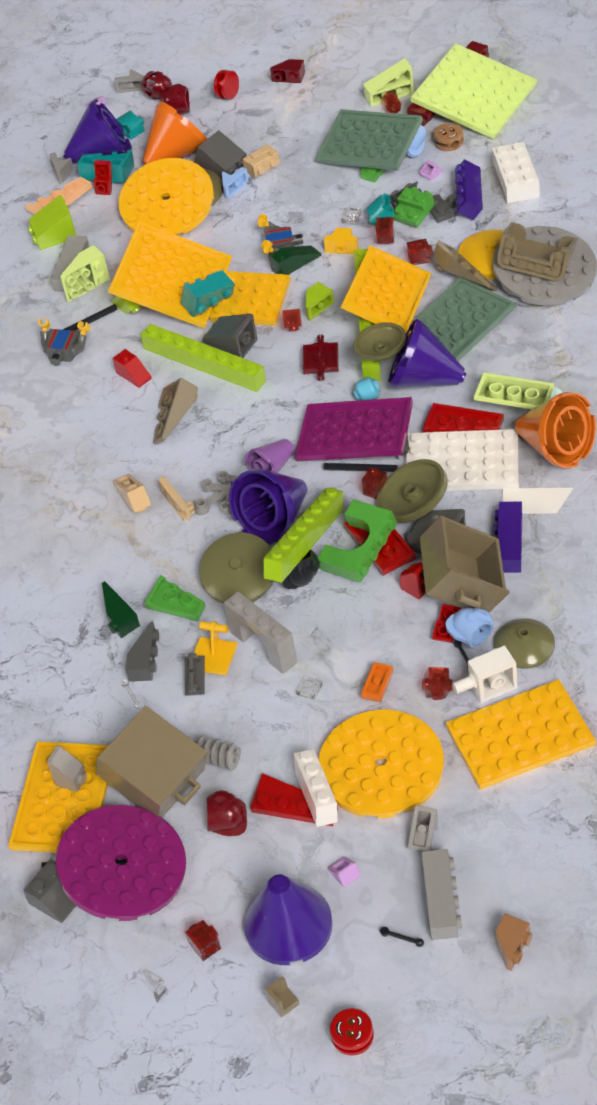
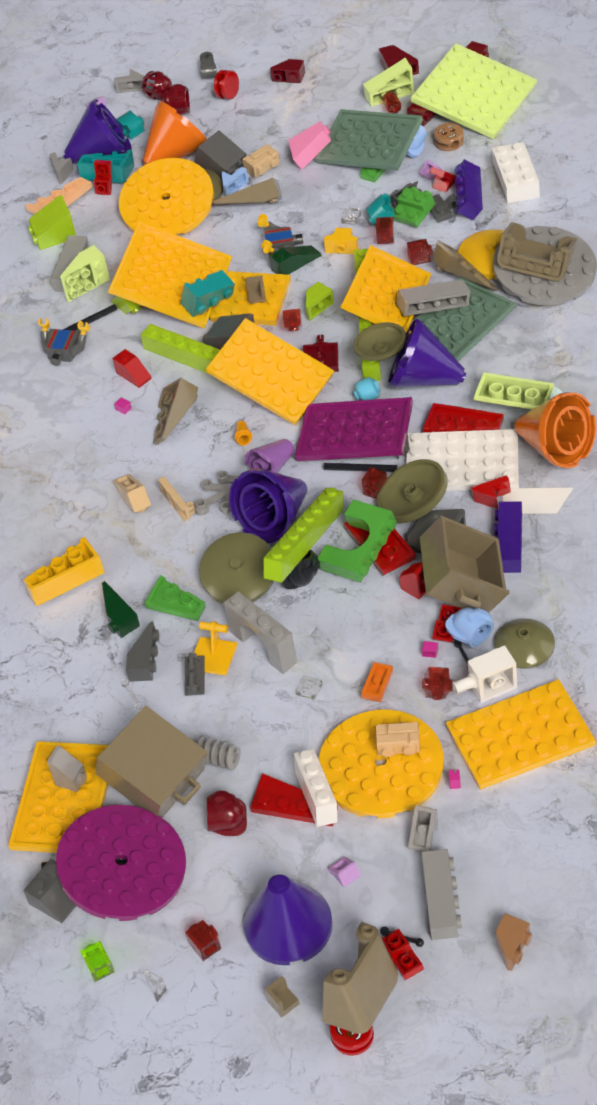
(64, 573): none -> yellow wedge
(97, 961): none -> clear neon green brick
(122, 405): none -> dark pink piece
(208, 67): none -> dark grey piece
(242, 433): none -> light orange cone
(256, 289): none -> dark tan panel
(259, 193): none -> dark tan wedge
(270, 371): none -> yellow plate
(309, 143): none -> bright pink slope
(357, 996): none -> dark tan windscreen
(391, 55): none -> dark red slope
(398, 739): none -> tan brick
(402, 954): none -> red slope
(430, 649): none -> dark pink piece
(433, 297): none -> light grey brick
(443, 179): none -> slope
(454, 779): none -> dark pink piece
(489, 491): none -> red slope

